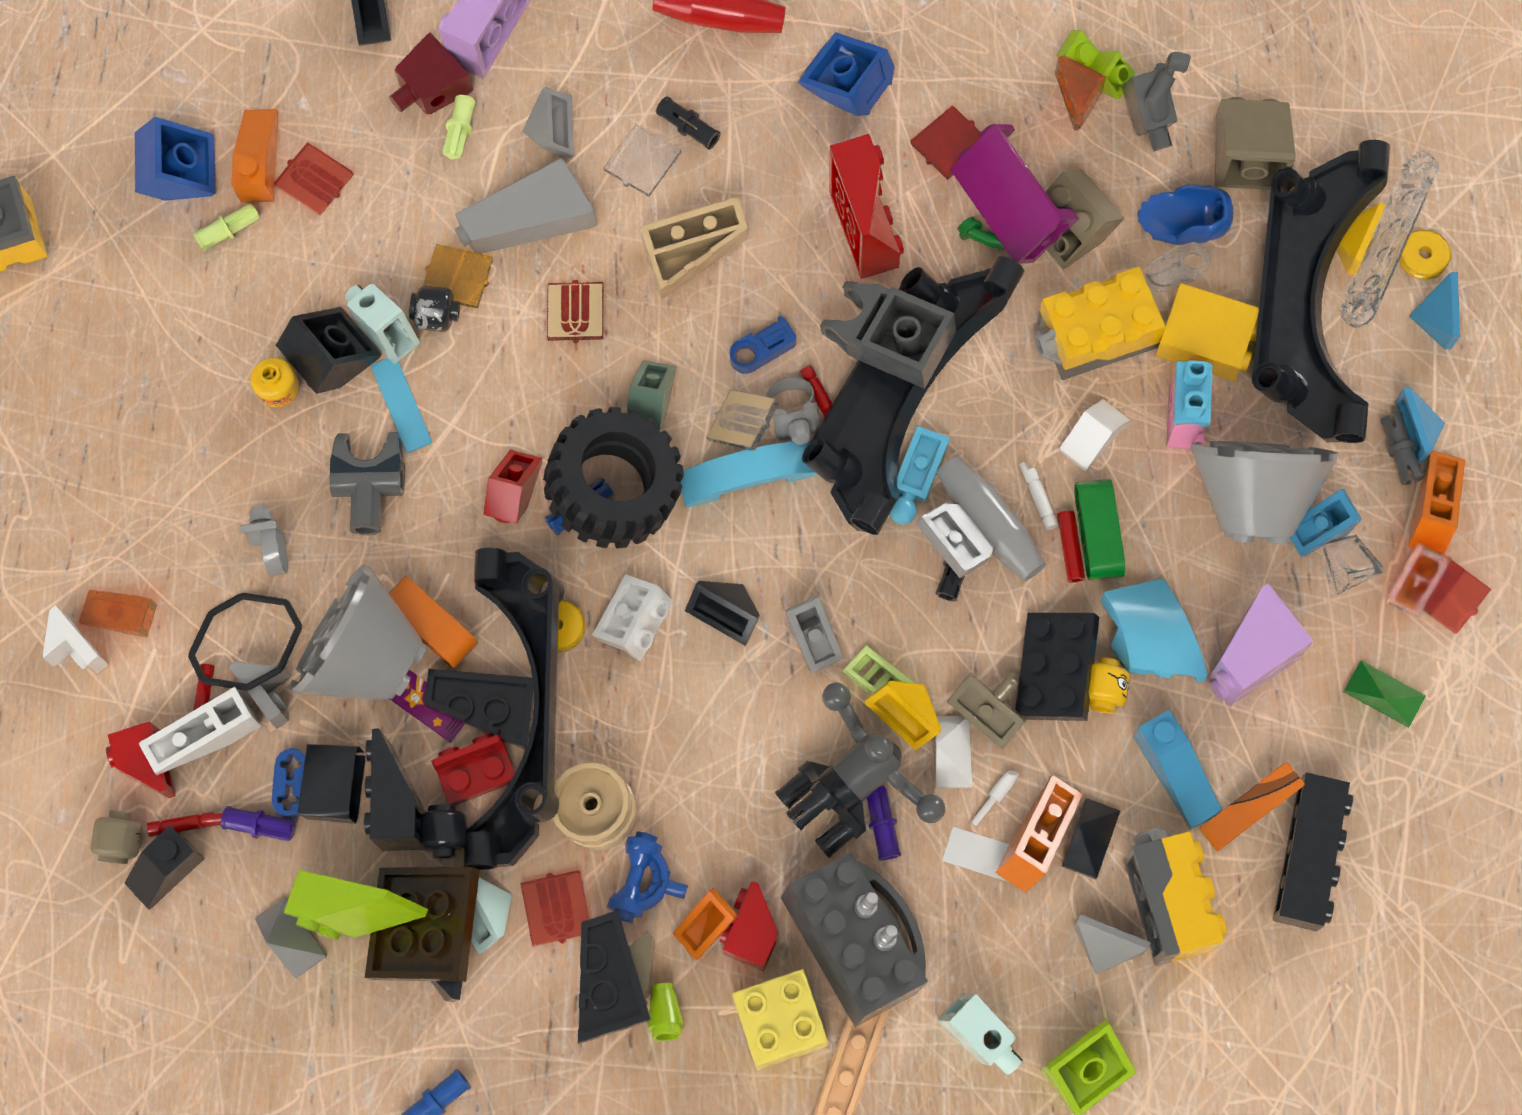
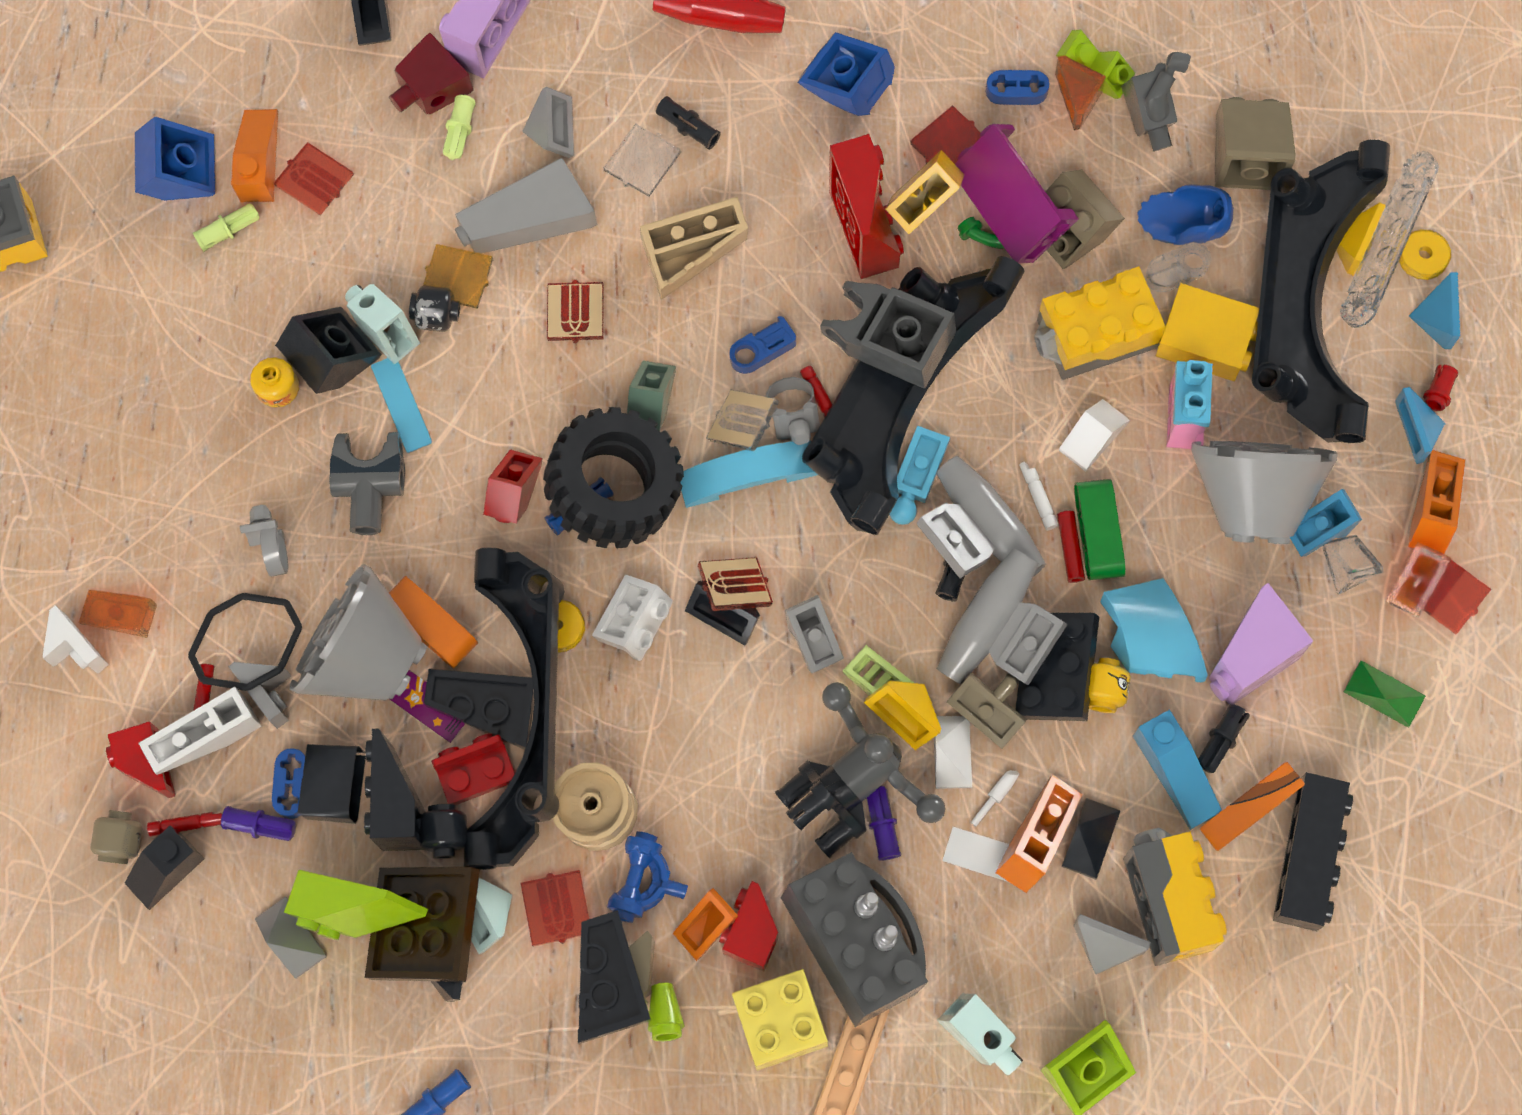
(734, 584): none -> piece
(925, 192): none -> yellow brick
(1000, 624): none -> light grey plate
(1017, 87): none -> blue beam
(1223, 737): none -> black axle
(1402, 448): dark grey pin -> none
(1438, 394): none -> red pin

